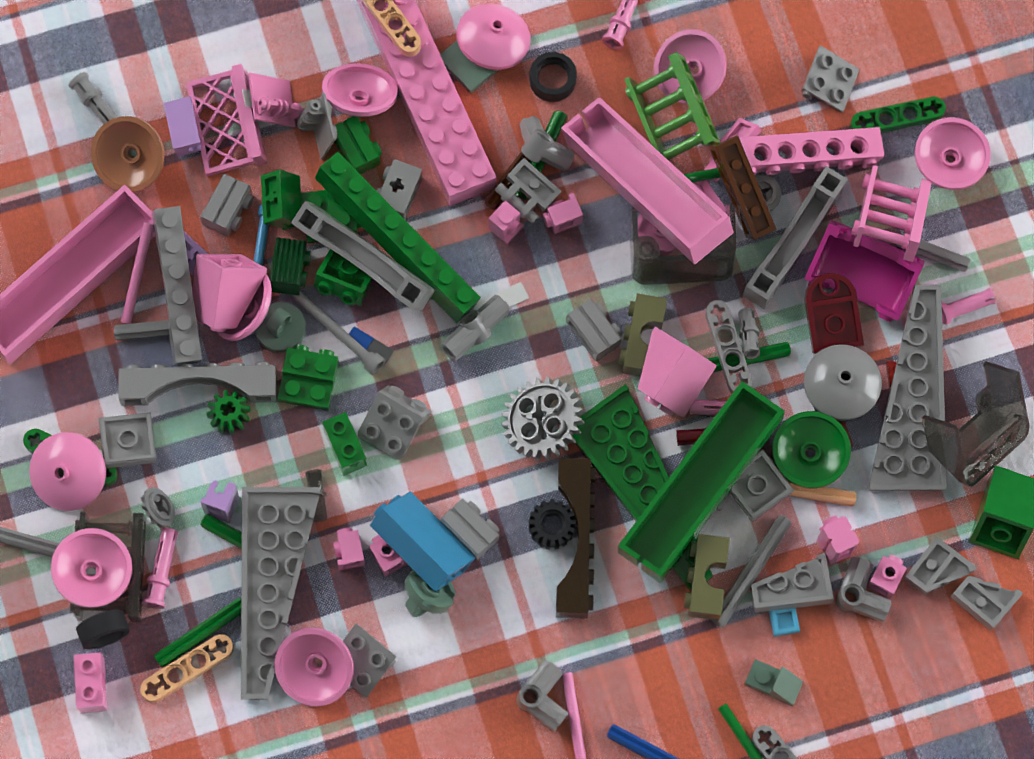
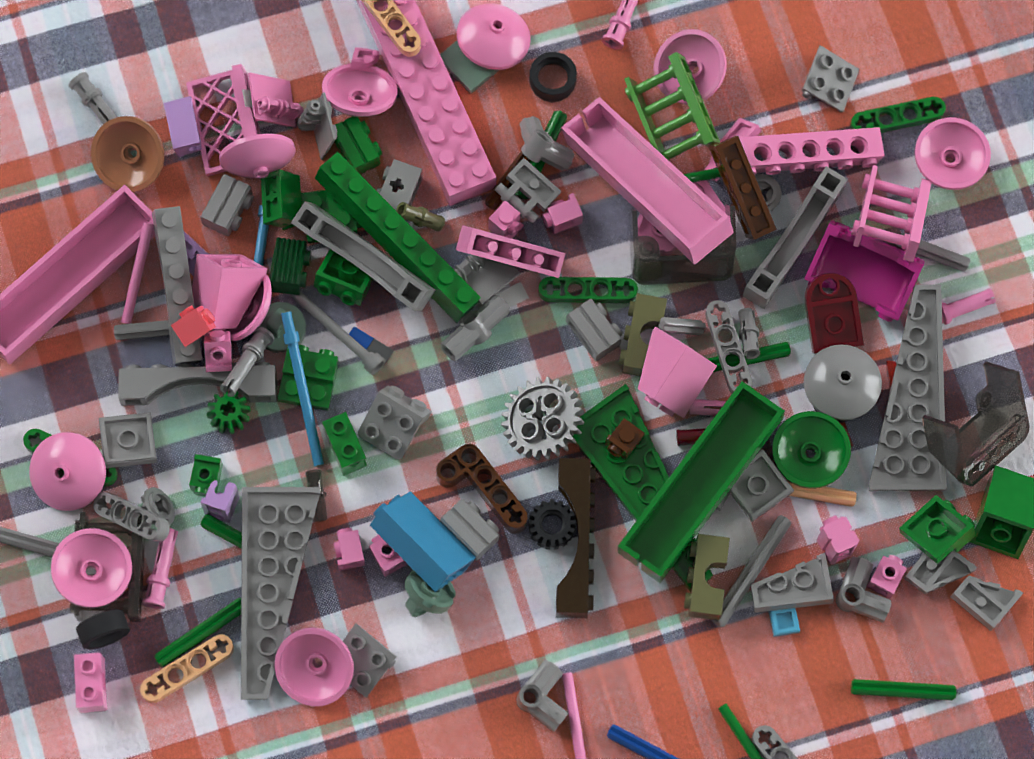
(131, 515): none -> light grey beam
(193, 324): none -> coral brick
(205, 464): none -> green brick
(218, 351): none -> bright pink brick
(251, 352): none -> light grey pin
(257, 155): none -> bright pink dish
(292, 339): none -> dark azure bar
(364, 58): none -> bright pink tile
(421, 216): none -> olive pin
(485, 490): none -> reddish brown beam
(486, 275): none -> light grey hinge
(510, 251): none -> bright pink brick
(587, 285): none -> green beam
(624, 439): none -> reddish brown bracket
(681, 326): none -> light grey axle
(774, 682): sand green slope -> none
(903, 689): none -> green axle
(938, 529): none -> green plate

